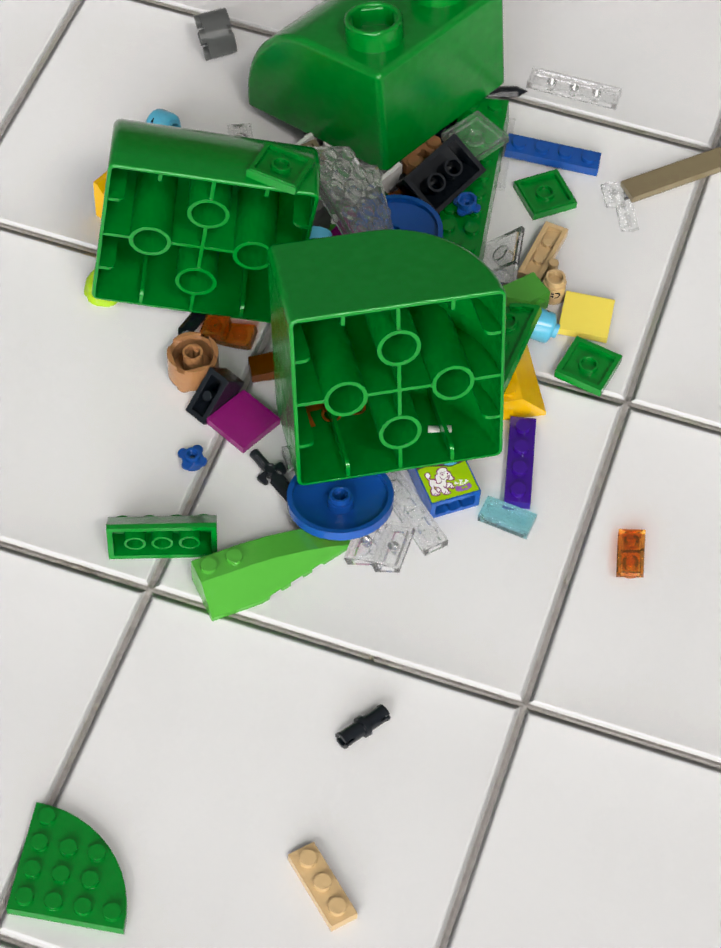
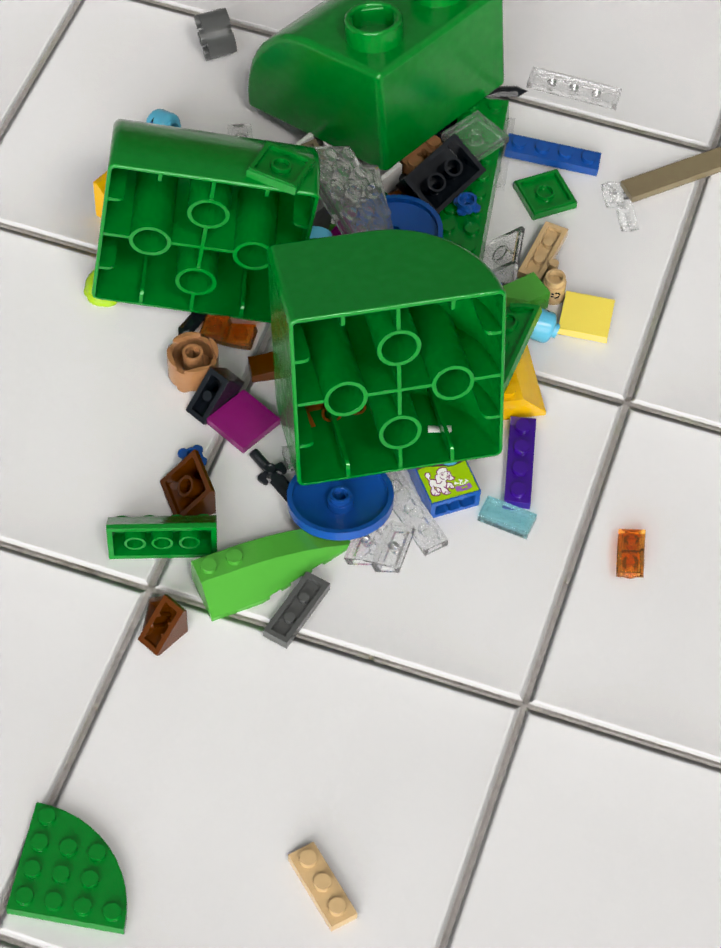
(163, 624): none -> reddish brown slope
(189, 488): none -> reddish brown slope
(296, 609): none -> dark grey plate
(362, 726): black pin -> none
(588, 366): green plate -> none

